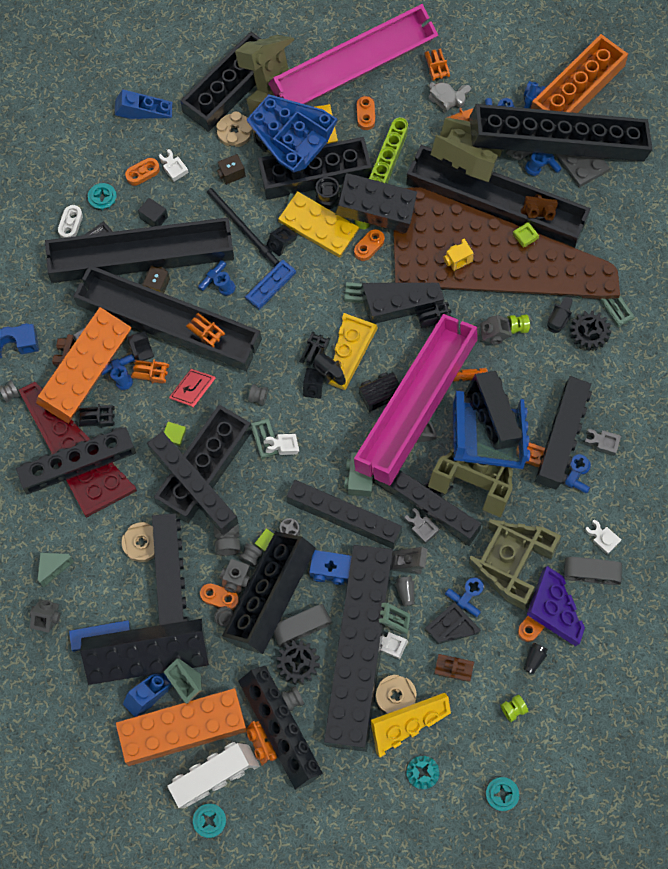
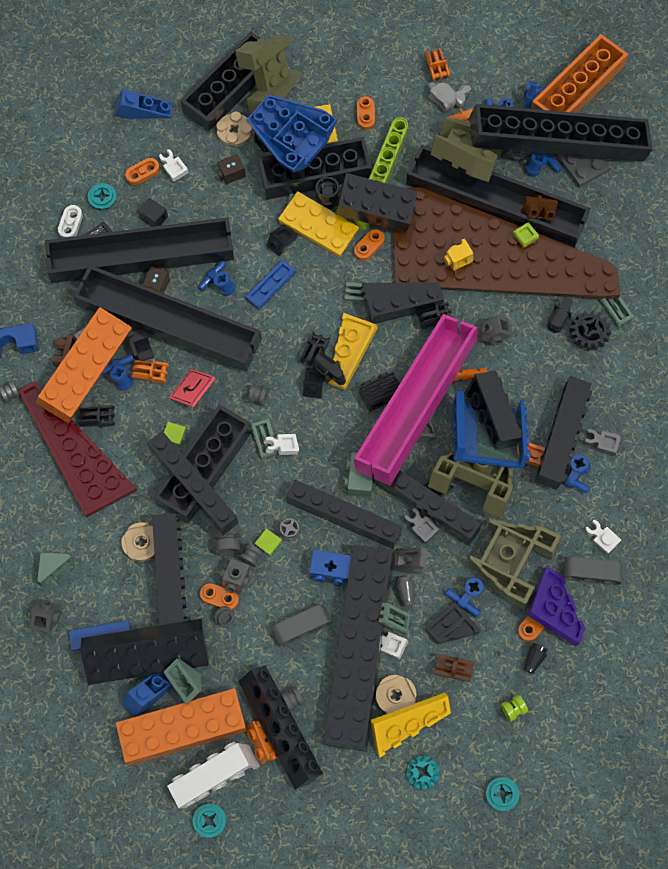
(69, 469): black brick -> none
(203, 328): orange arm -> none
(263, 249): black bar -> none
(269, 592): black brick -> none
(290, 661): black gear -> none
(355, 57): dark pink piece -> none
(519, 324): lime wheel -> none

